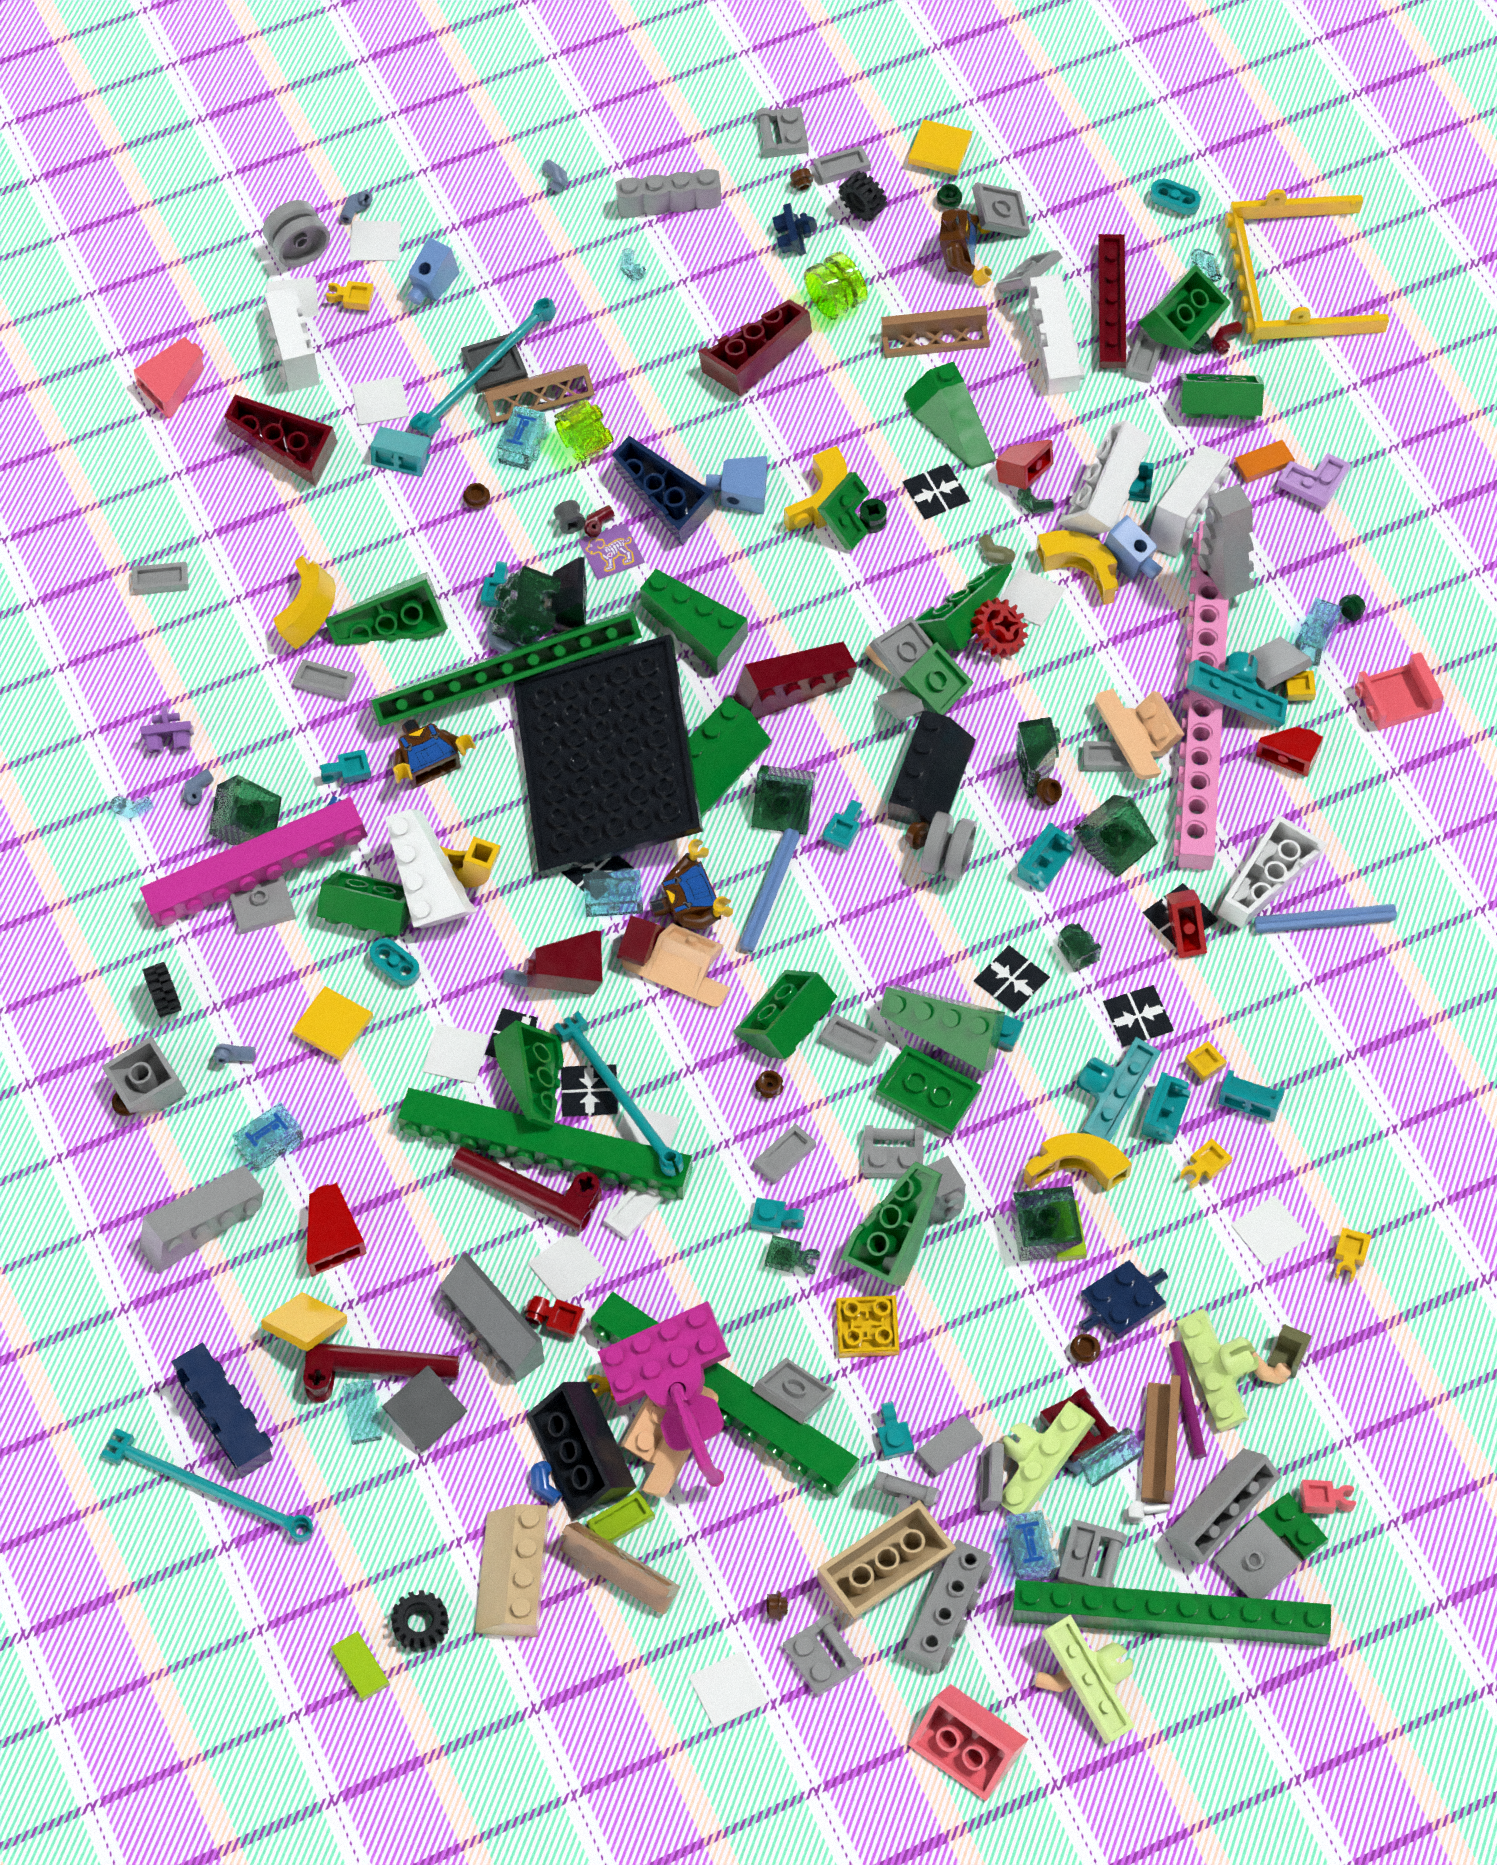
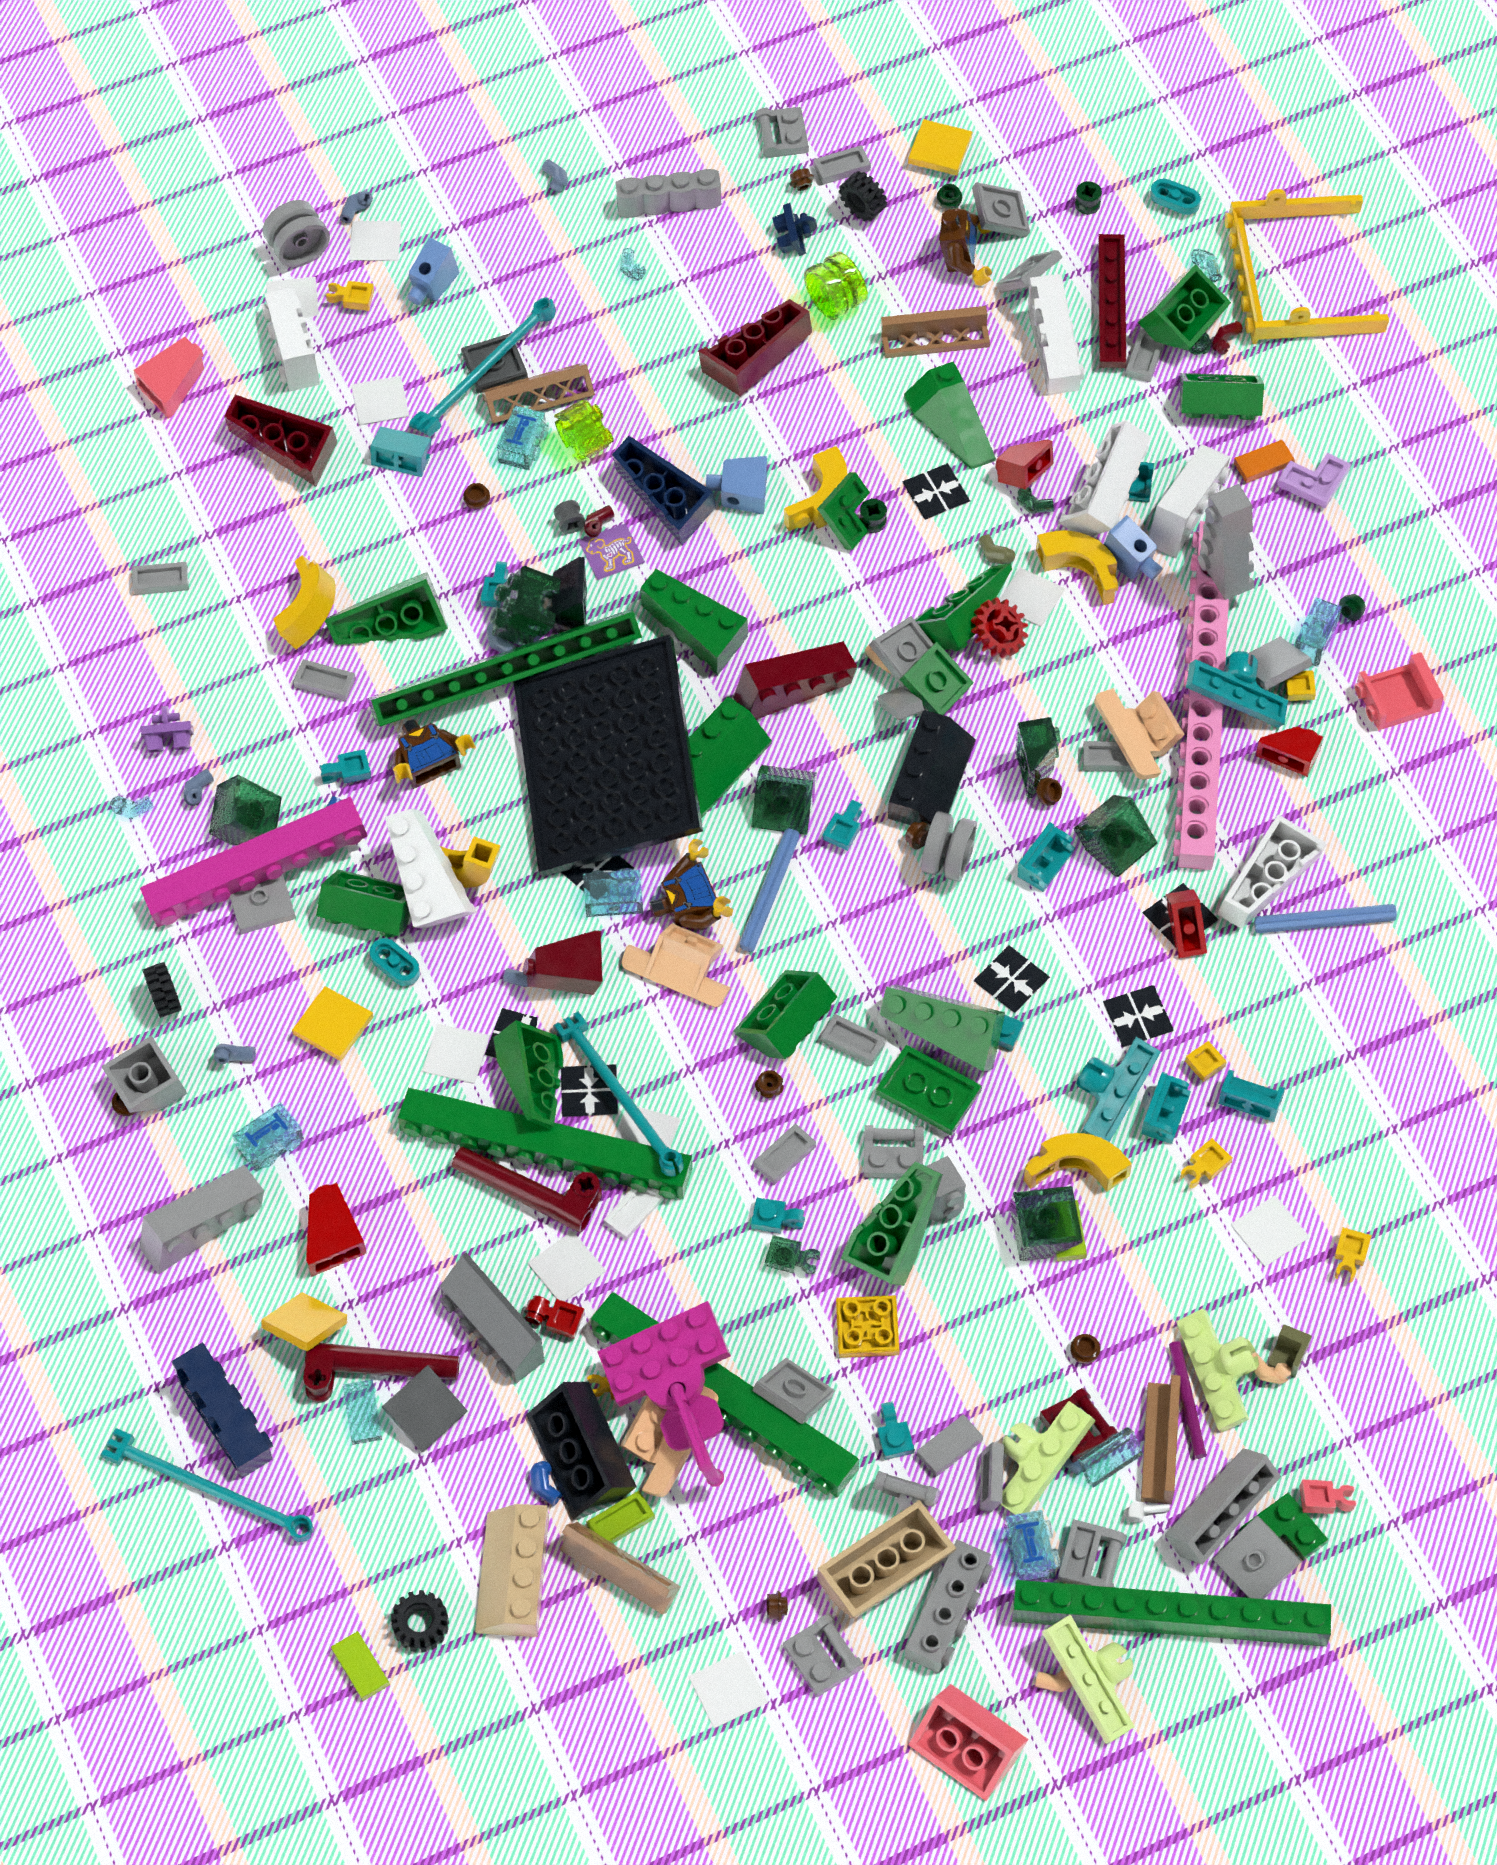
(639, 941): dark red slope -> none
(1078, 947): clear green brick -> none
(1084, 203): none -> dark green wheel
(1123, 1299): dark blue plate -> none

